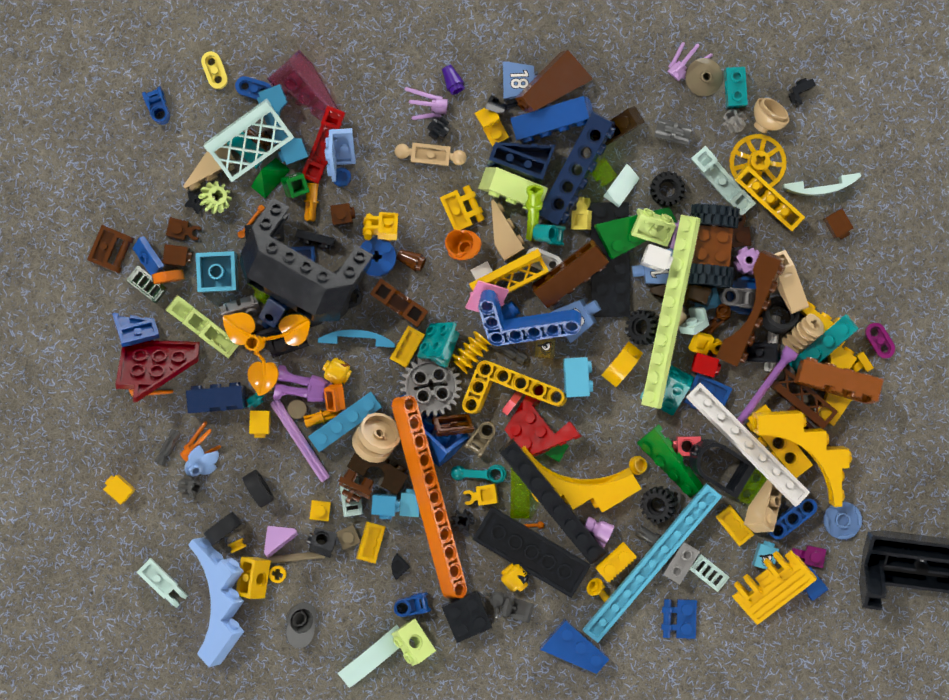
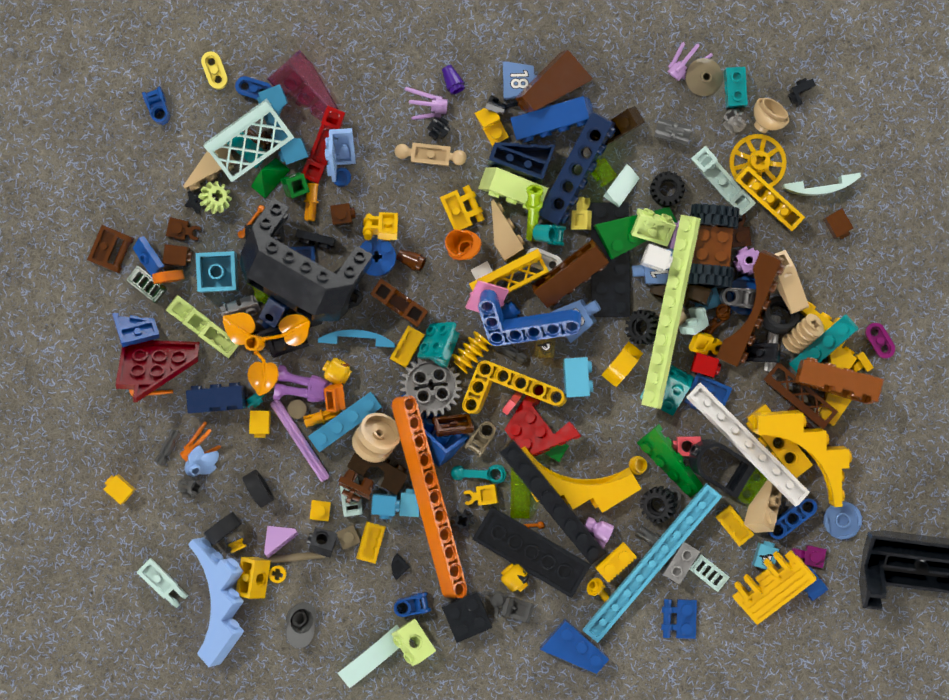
(787, 356): medium lavender piece -> none

